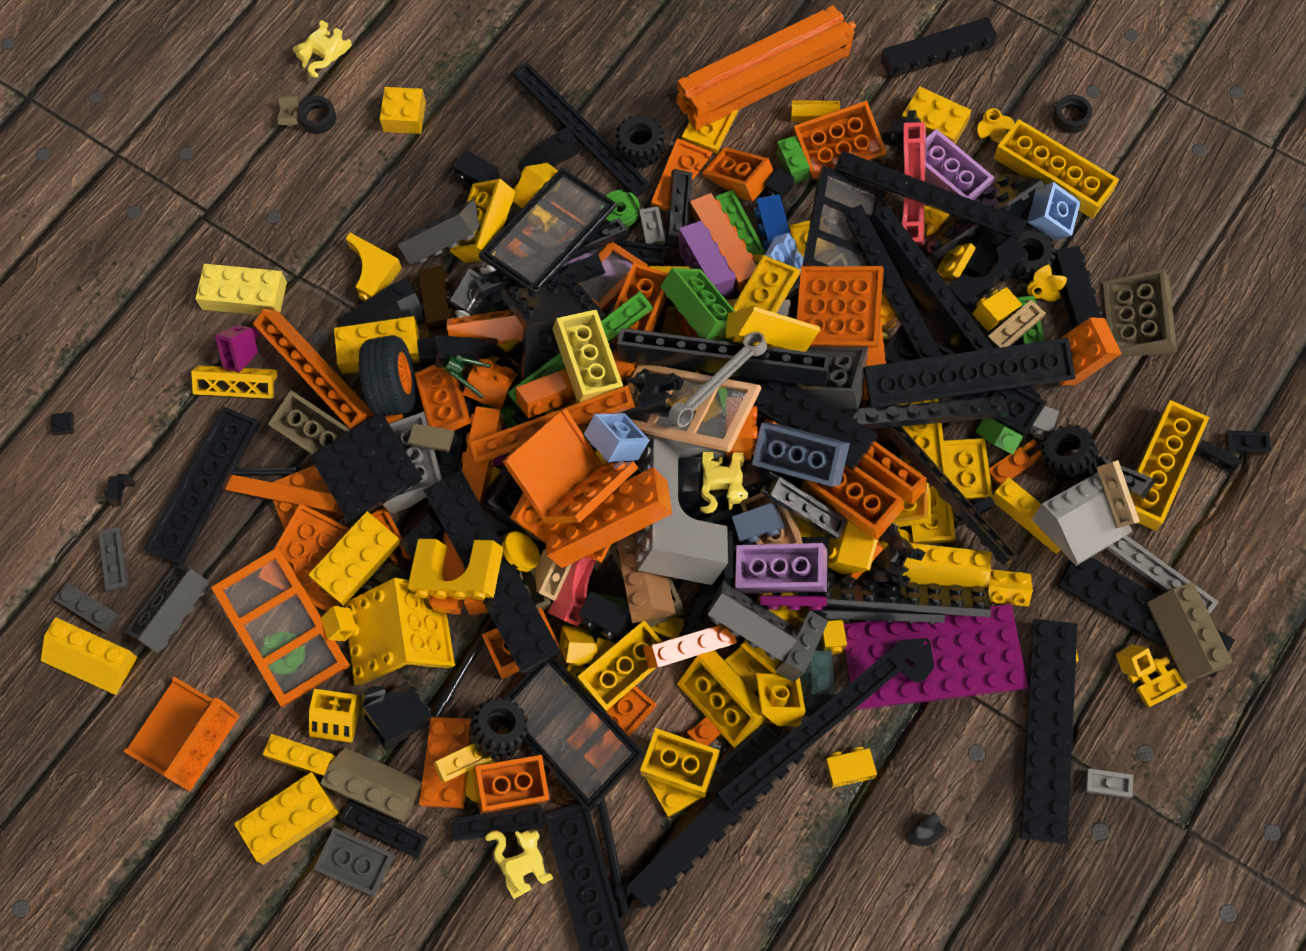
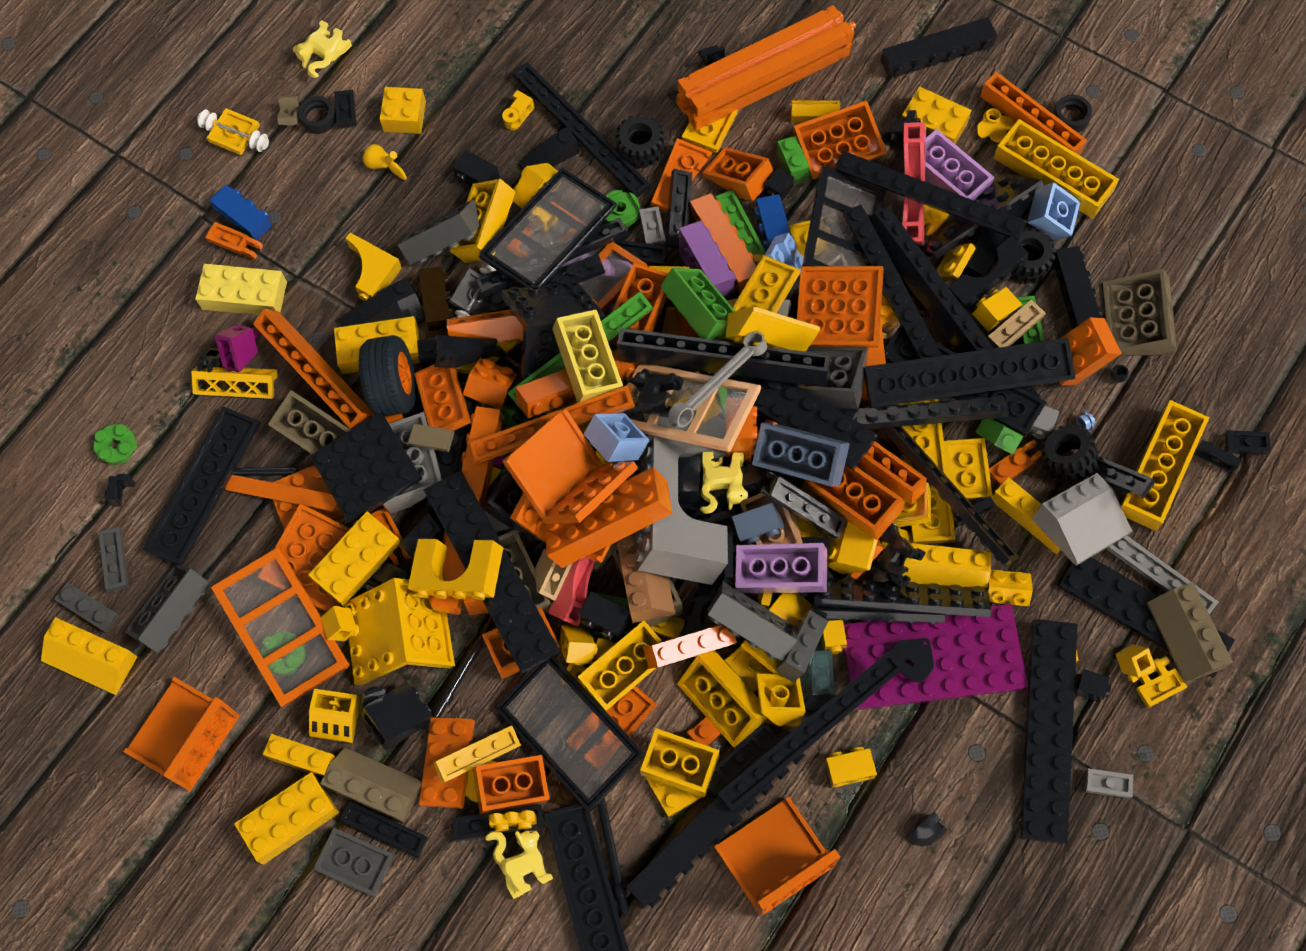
(62, 423): black plate -> none
(107, 436): none -> bright green plate
(209, 359): none -> black plate
(232, 240): none -> orange hinge
(233, 131): none -> yellow plate
(241, 212): none -> blue brick
(345, 108): none -> black plate
(376, 158): none -> yellow piece
(454, 368): dark green plant -> none
(490, 741): black tyre -> none
(503, 822): none -> yellow plate
(518, 111): none -> yellow leg
(521, 551): yellow tile -> none
(712, 54): none -> black bracket
(775, 856): none -> orange bracket
(793, 602): magenta plate -> none
(1018, 105): none -> orange brick
(1048, 283): yellow plate -> none
(1085, 420): none -> light blue plate
(1092, 686): none -> black brick
(1118, 494): tan plate -> none
(1119, 373): none -> black hinge

